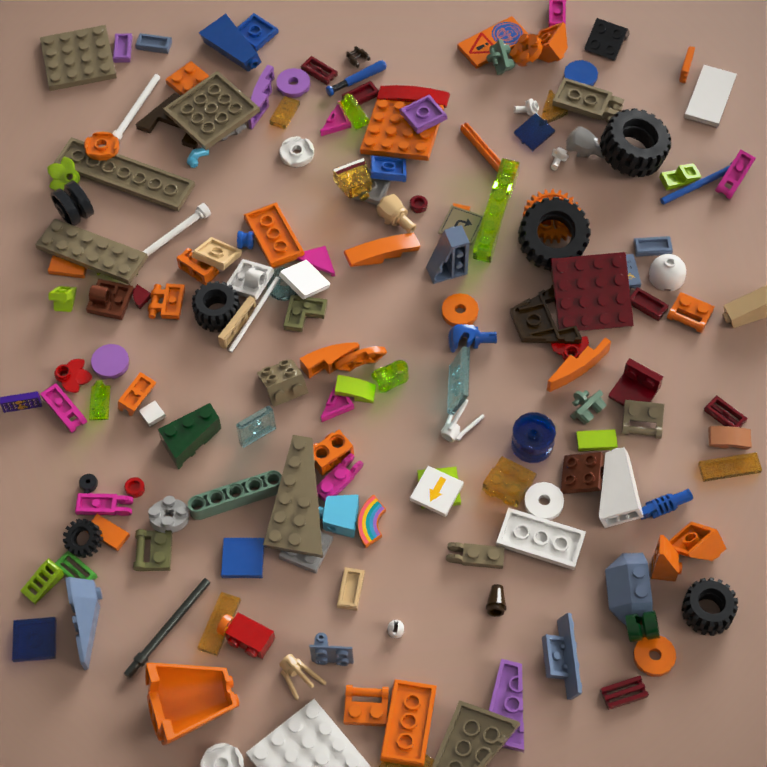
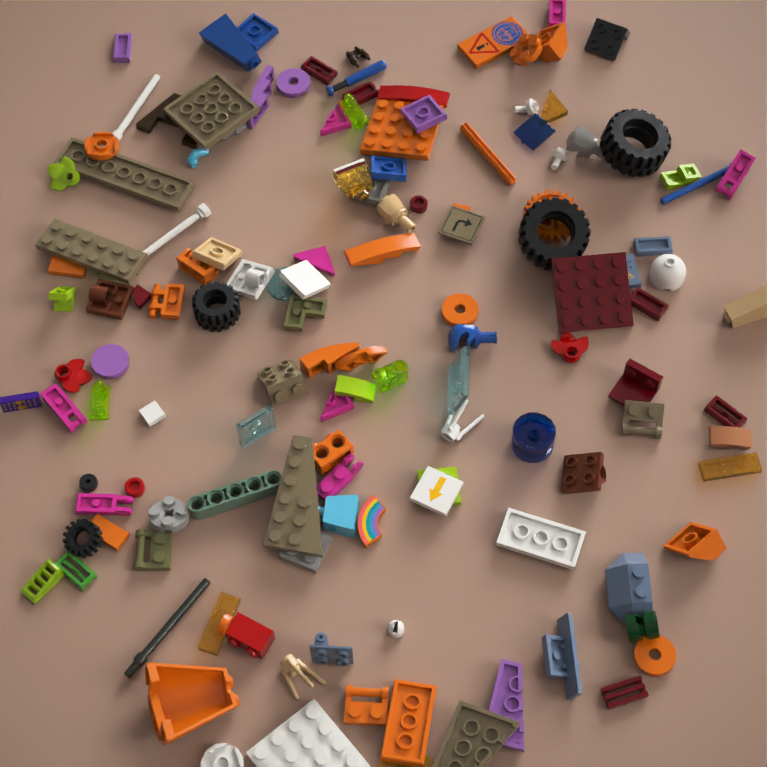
(34, 639): clear blue tile -> none
(72, 203): black wheel -> none
(77, 57): dark tan plate -> none
(85, 603): sand blue wedge -> none
(136, 393): orange hinge -> none
(153, 43): sand blue tile -> none
(186, 78): orange plate -> none
(189, 433): dark green wedge -> none
(237, 322): tan tile -> none
(242, 558): blue tile -> none
(245, 240): blue wheel -> none
(251, 318): white axle -> none
(274, 235): orange tile -> none
(284, 112): clear yellow tile -> none
(299, 159): white tile -> none
(350, 589): tan tile -> none
(449, 256): sand blue wedge -> none
(476, 555): dark tan hinge -> none
(493, 216): clear neon green arch -> none
(496, 602): dark brown cone -> none
(498, 56): sand green hips -> none
(508, 482): clear yellow plate -> none
(536, 323): dark brown wing -> none
(547, 491): white tile -> none
(576, 367): orange slope -> none
(582, 72): blue tile -> none
(582, 412): sand green hips -> none
(587, 100): dark tan tile -> none
(596, 440): lime tile -> none
(619, 491): white slope -> none
(665, 561): orange slope -> none
(666, 504): blue hinge -> none
(687, 64): orange tile -> none
(692, 308): orange plate -> none
(710, 95): white tile -> none
(715, 592): black tyre -> none

